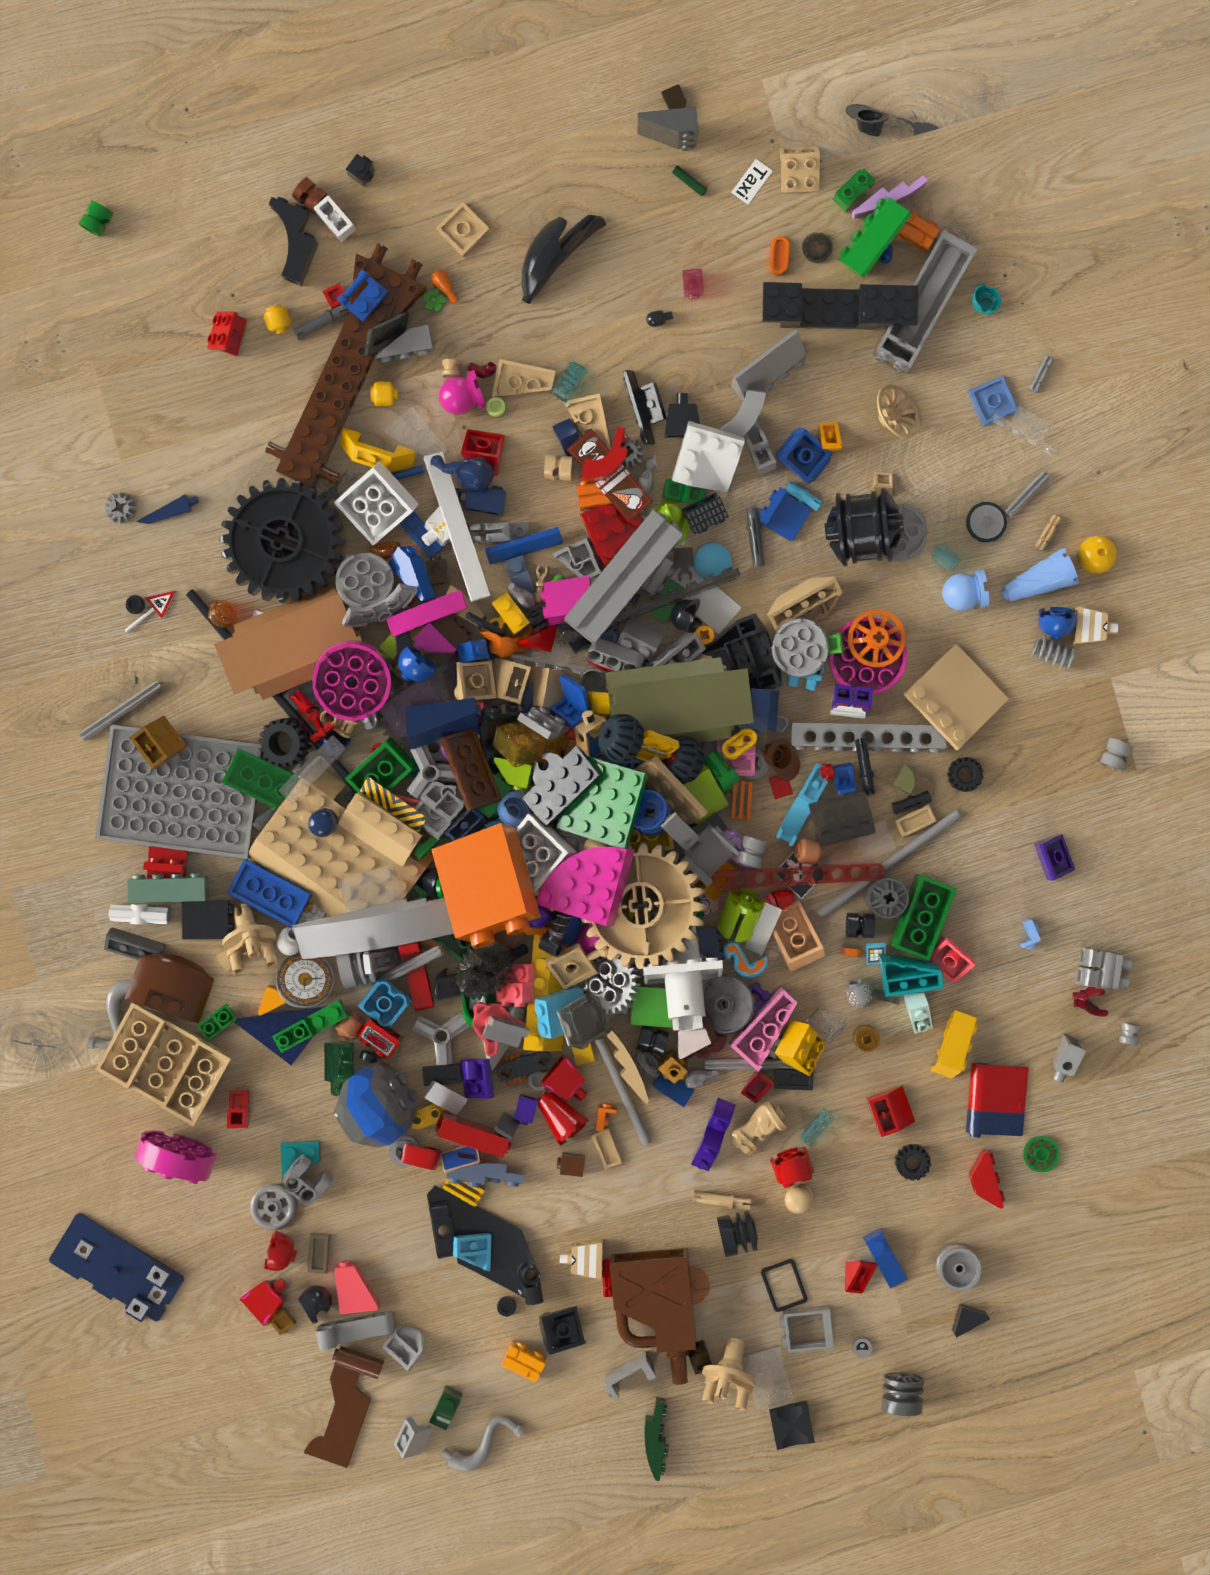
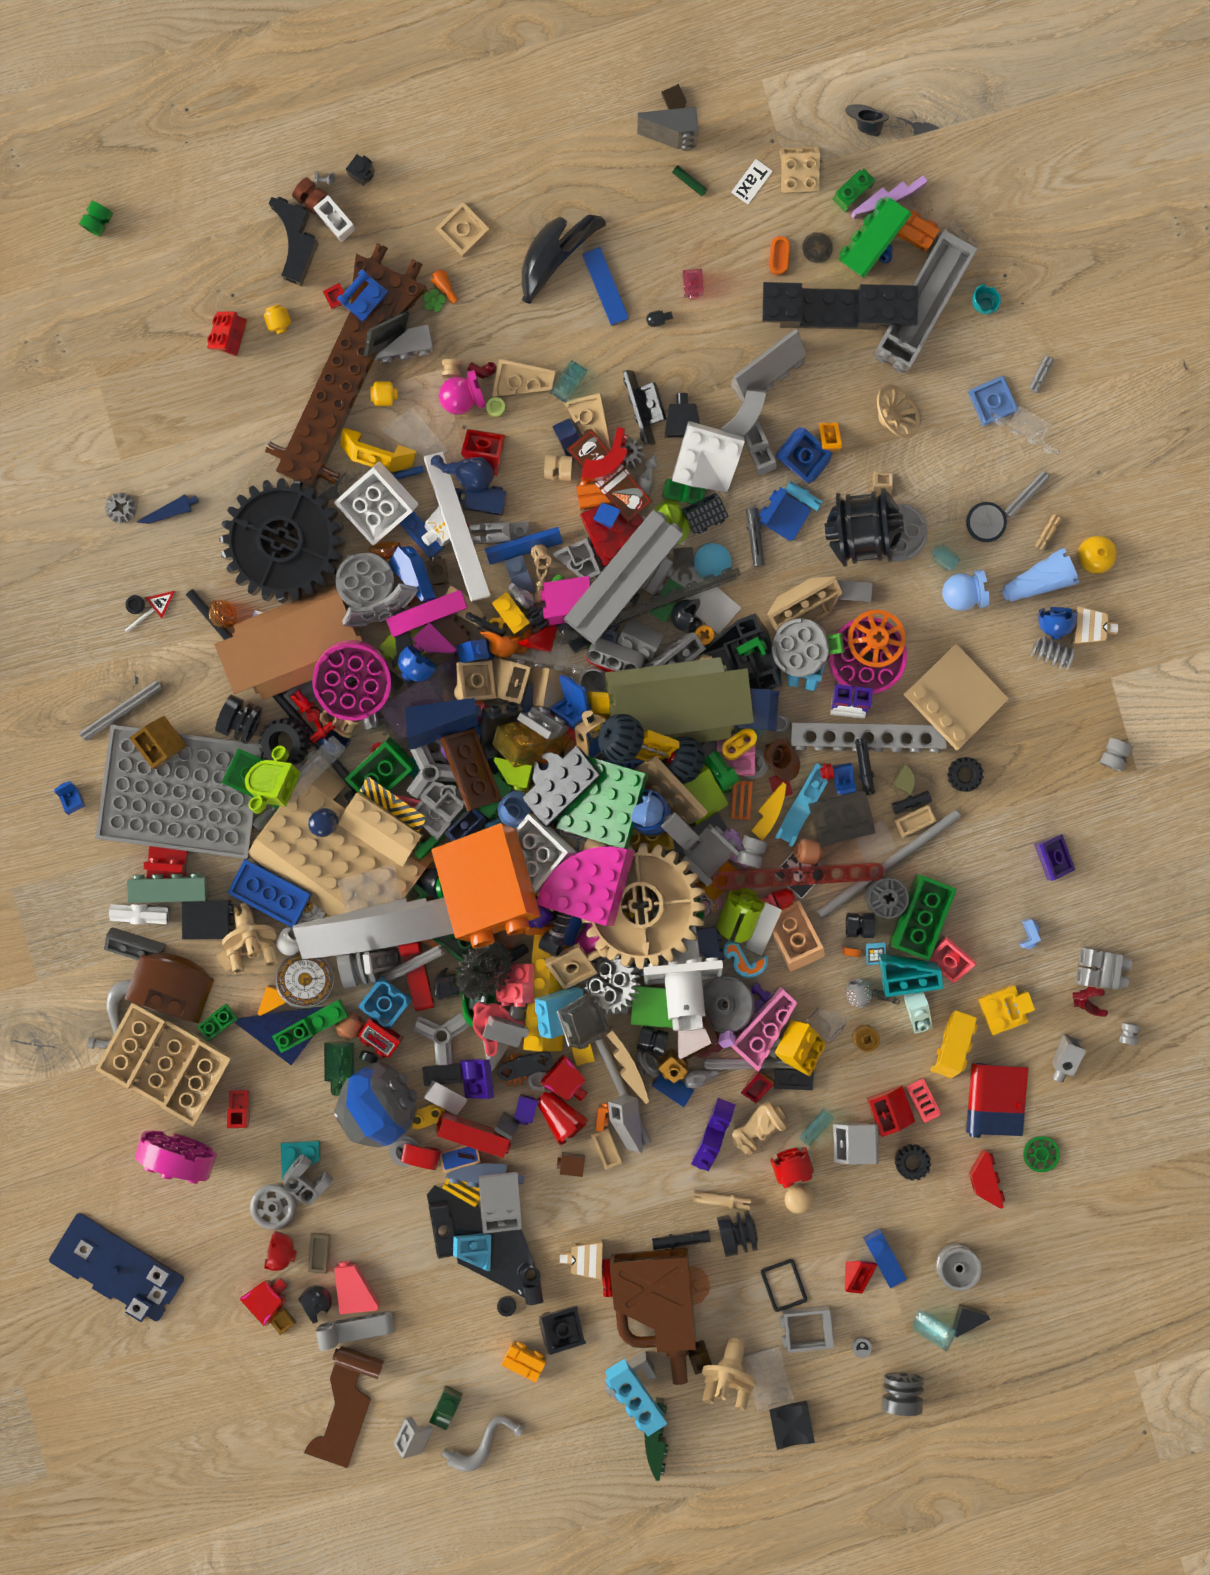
(69, 797): none -> blue bracket
(236, 718): none -> black wheel
(271, 781): none -> lime piece
(321, 321): dark grey pin -> none
(330, 179): none -> light grey piece
(405, 1346): light grey slope -> none
(500, 1202): none -> light grey slope
(539, 558): none -> tan bush
(605, 286): none -> blue tile
(606, 515): none -> blue slope
(623, 1373): none -> medium azure brick
(626, 1121): none -> light grey slope
(648, 812): none -> medium blue piece
(680, 1240): none -> black pin
(727, 1039): none -> lavender piece
(748, 647): none -> green bracket
(770, 812): none -> yellow slope
(855, 591): none -> light grey slope
(855, 1143): none -> light grey slope
(925, 1118): none -> coral slope
(934, 1330): none -> clear light blue brick
(1005, 1009): none -> yellow piece

